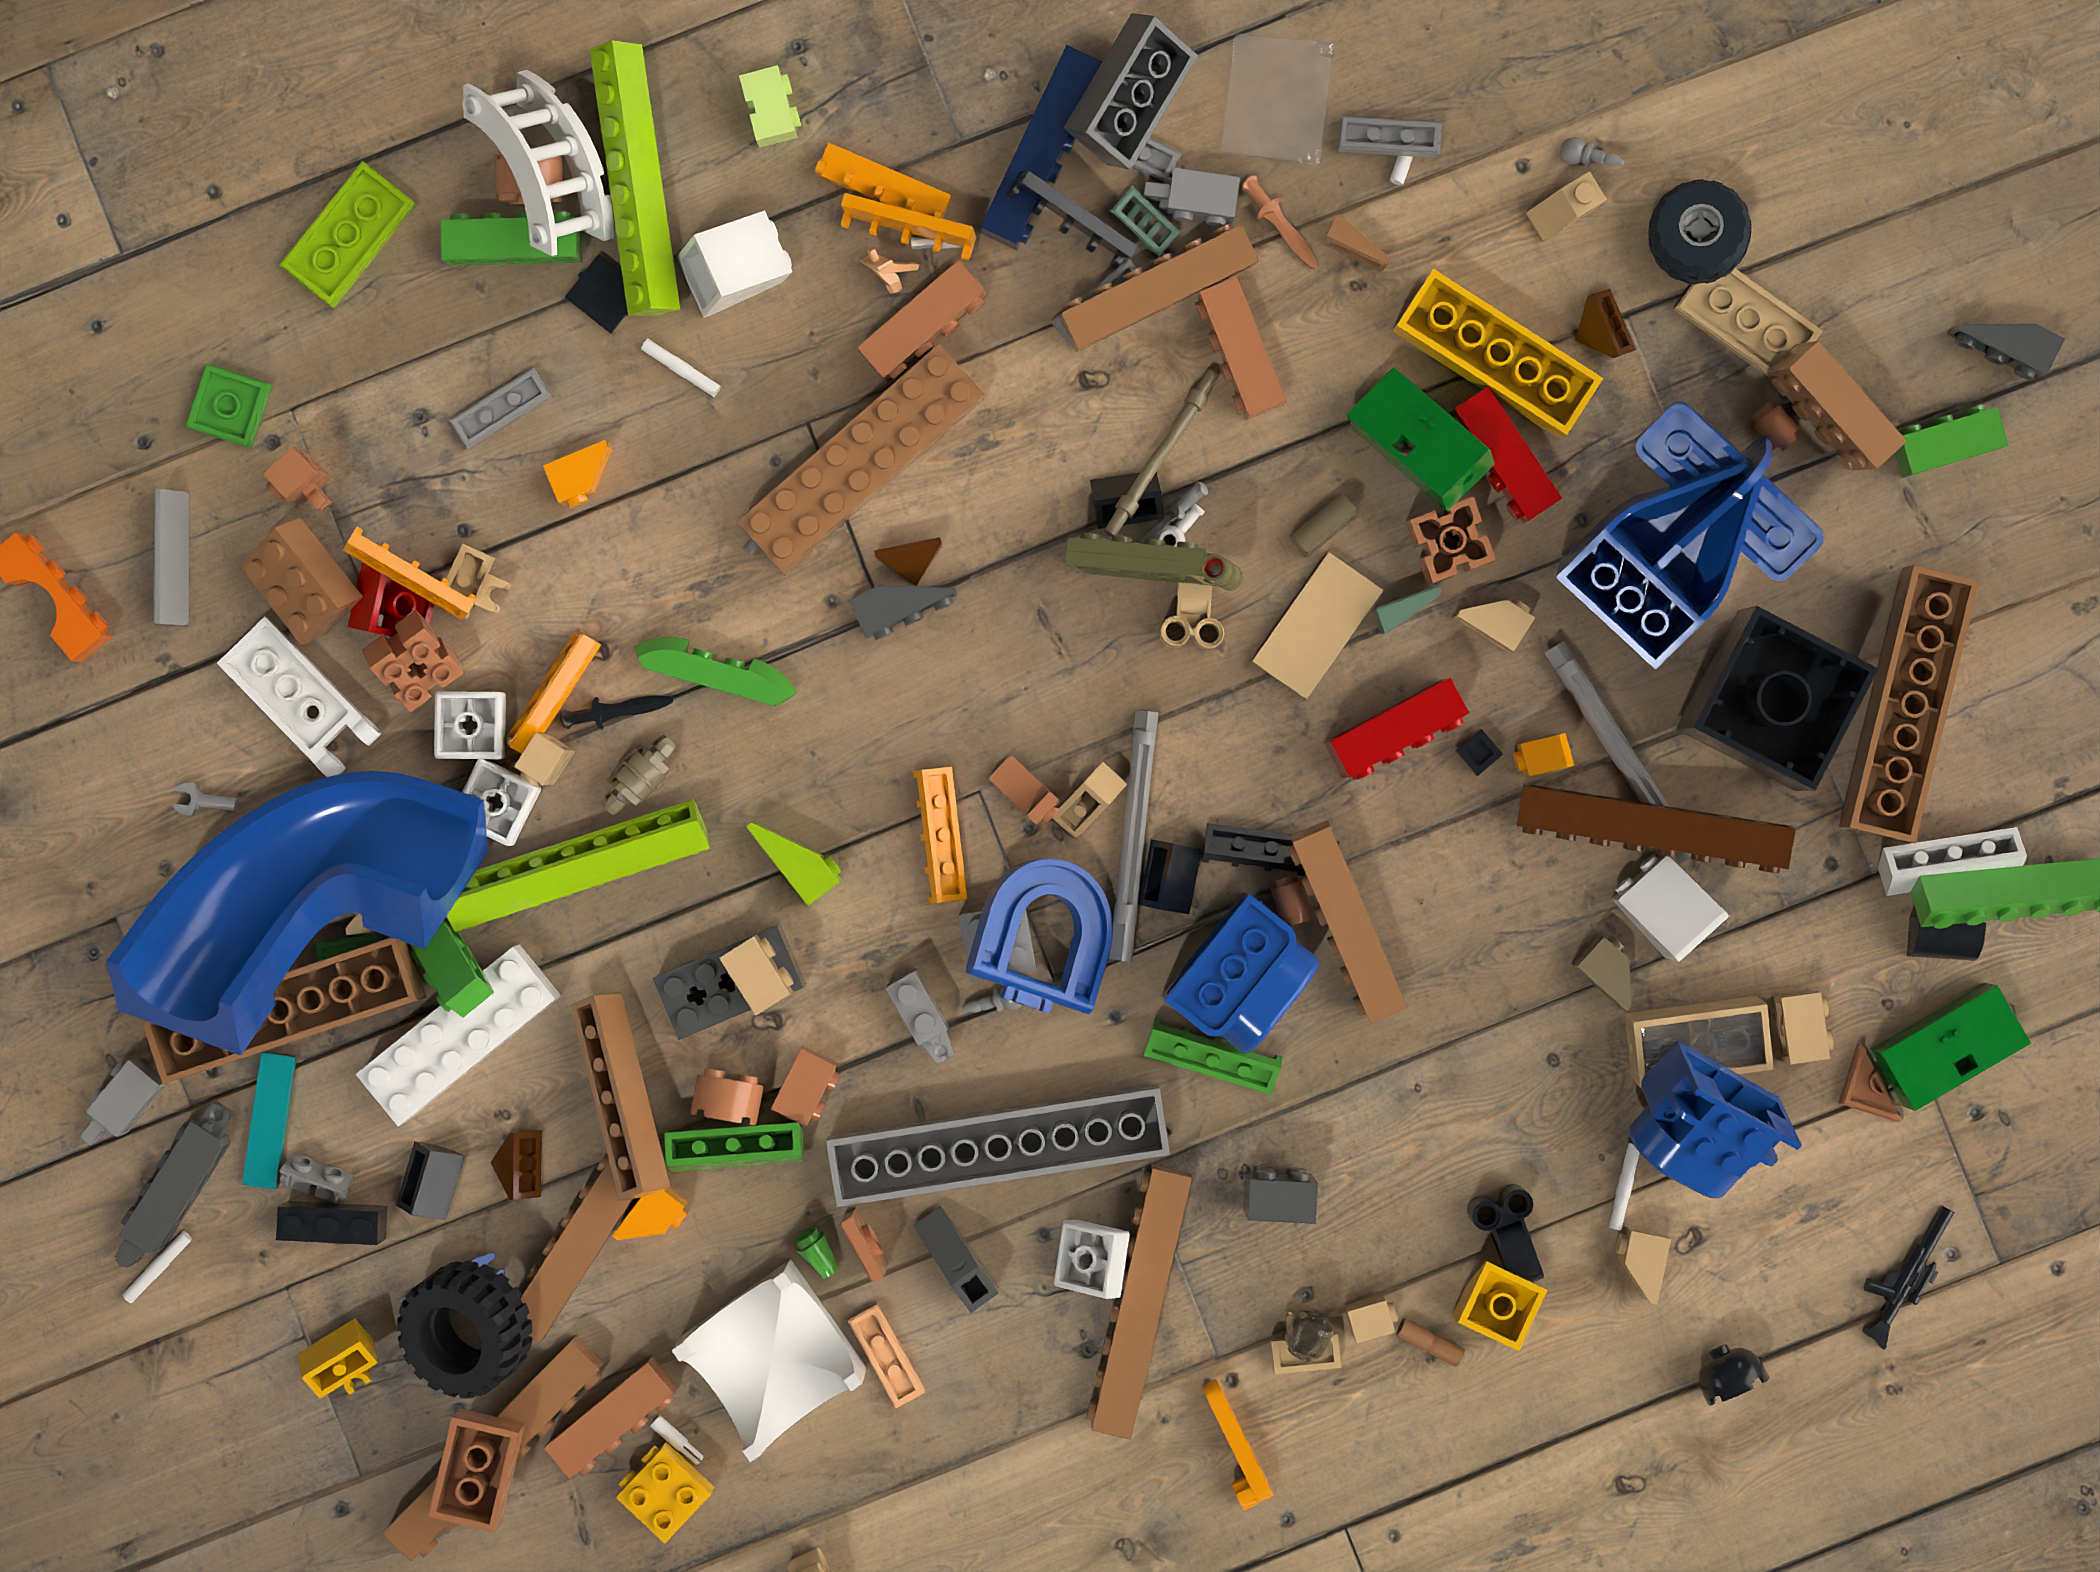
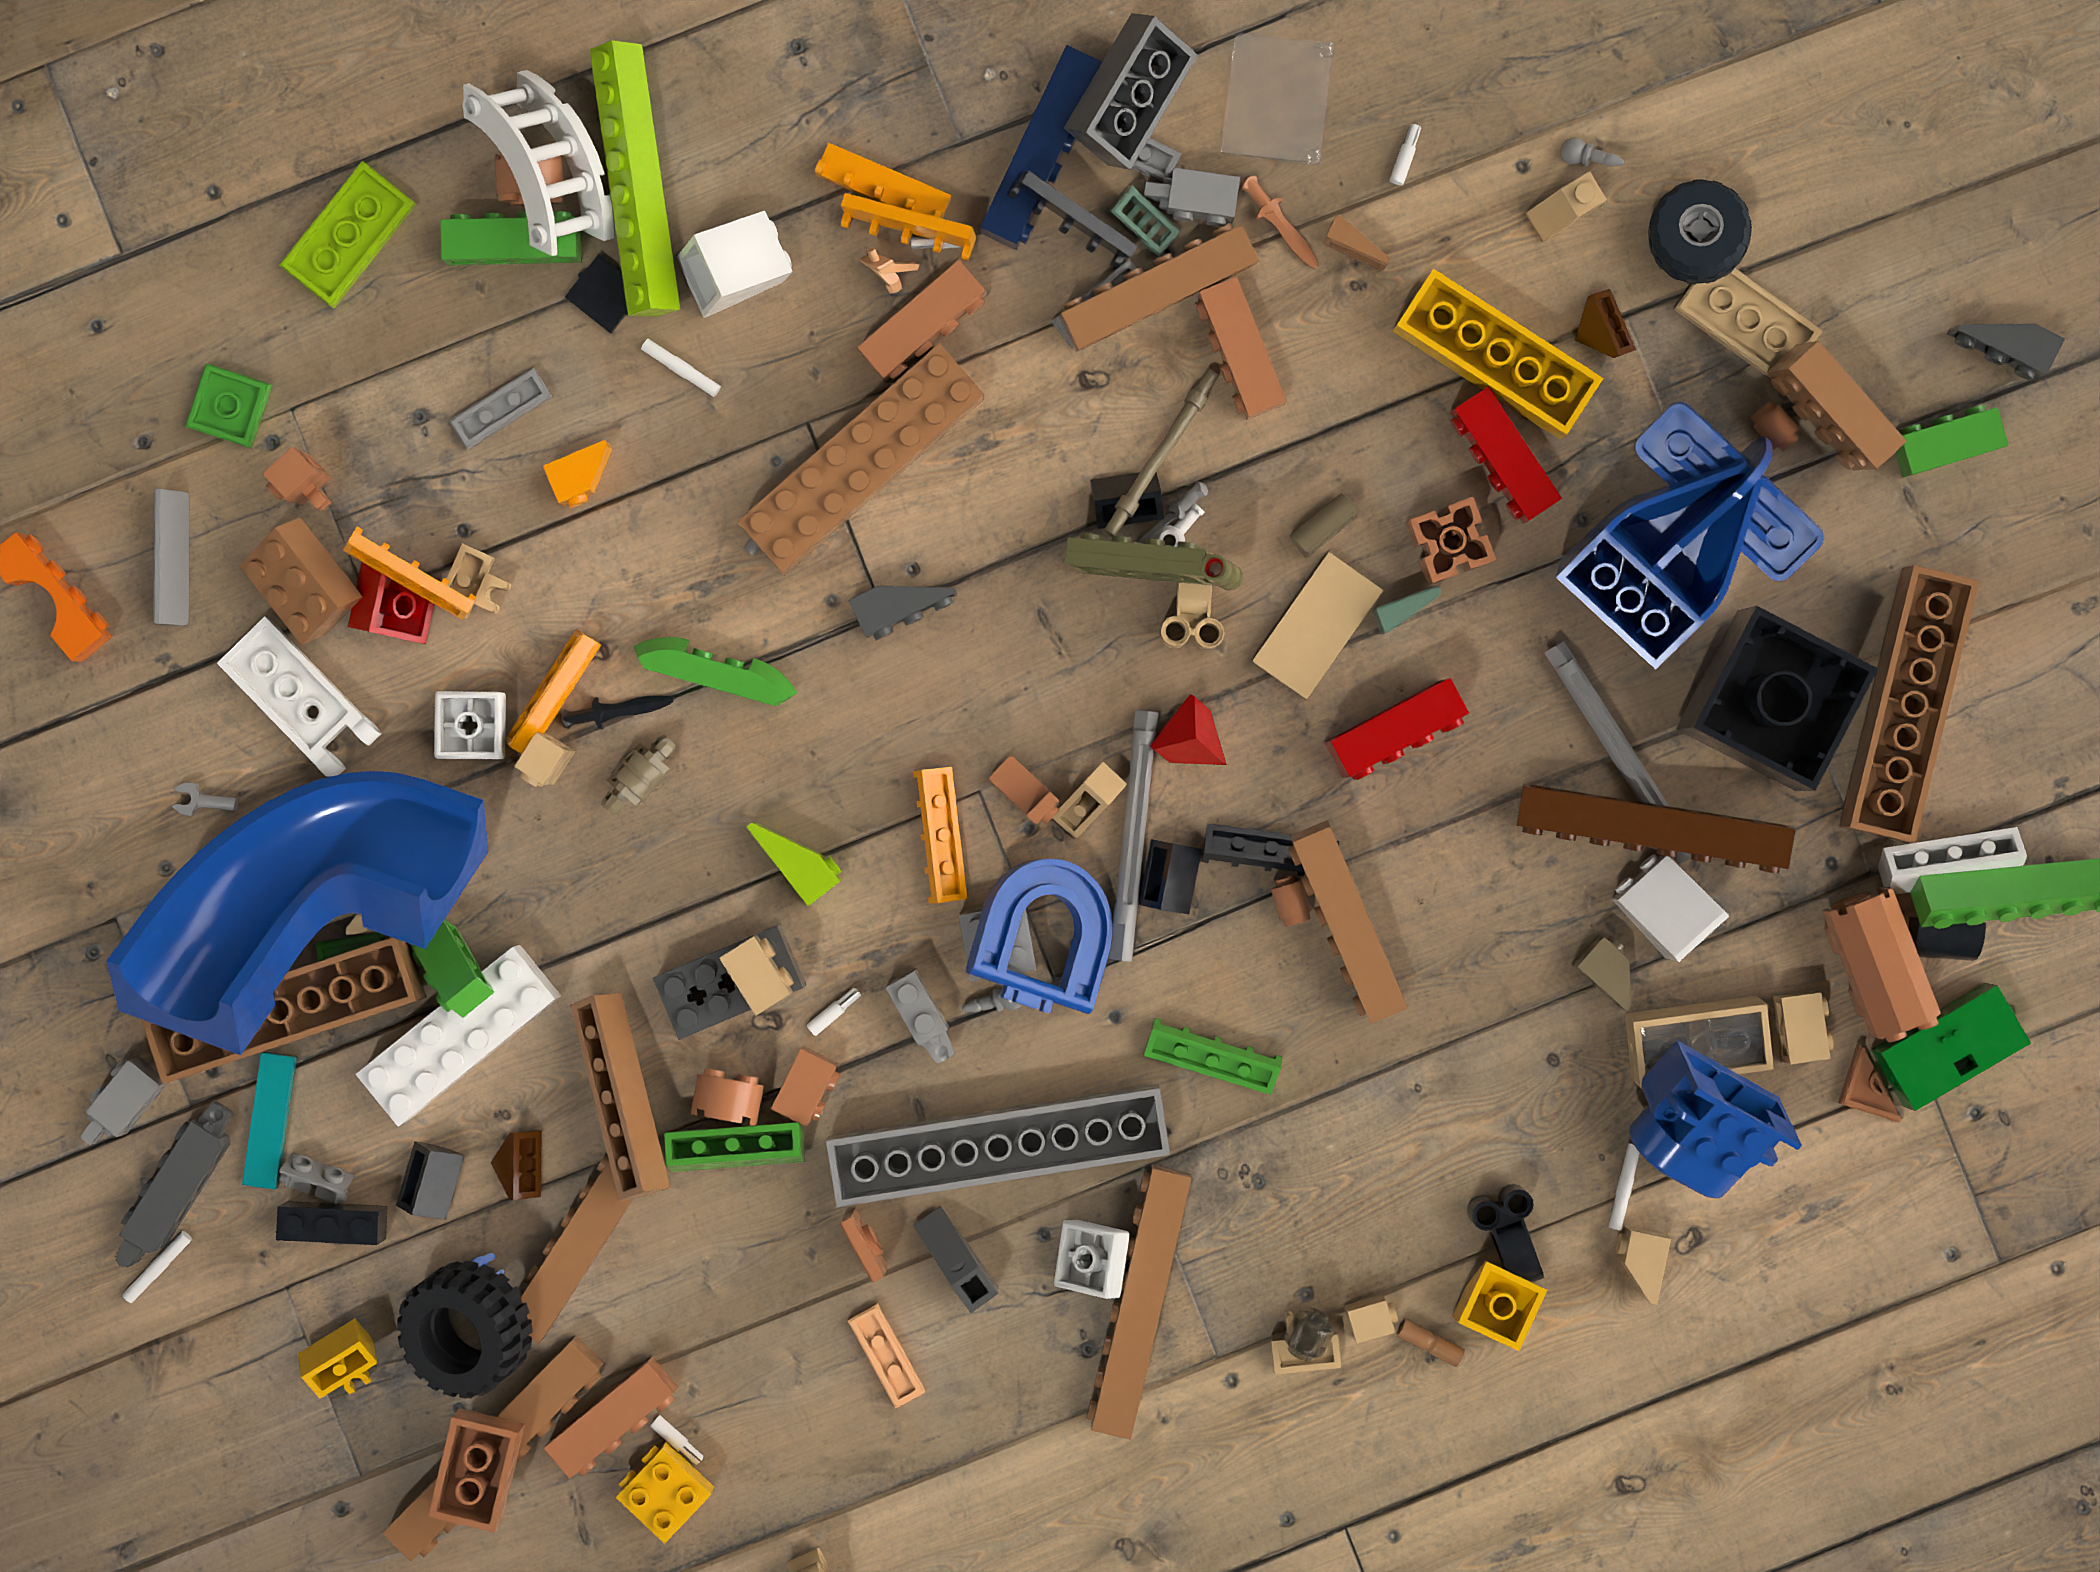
(413, 661): nougat brick -> none
(517, 795): white brick -> none
(580, 864): lime brick -> none
(653, 1215): light orange slope -> none
(767, 93): yellowish green brick -> none
(771, 1356): white piece -> none
(816, 1251): bright green cone -> none
(832, 1012): none -> white pin
(910, 559): reddish brown slope -> none
(1190, 736): none -> red slope
(1242, 976): blue brick -> none
(1253, 1486): light orange beam -> none
(1280, 1196): dark grey brick -> none
(1390, 137): light grey tile -> none
(1420, 439): green brick -> none
(1478, 752): black plate -> none
(1499, 622): tan slope -> none
(1543, 755): light orange slope -> none
(1730, 1373): black cylinder -> none
(1881, 964): none -> nougat brick
(1913, 1274): black piece -> none

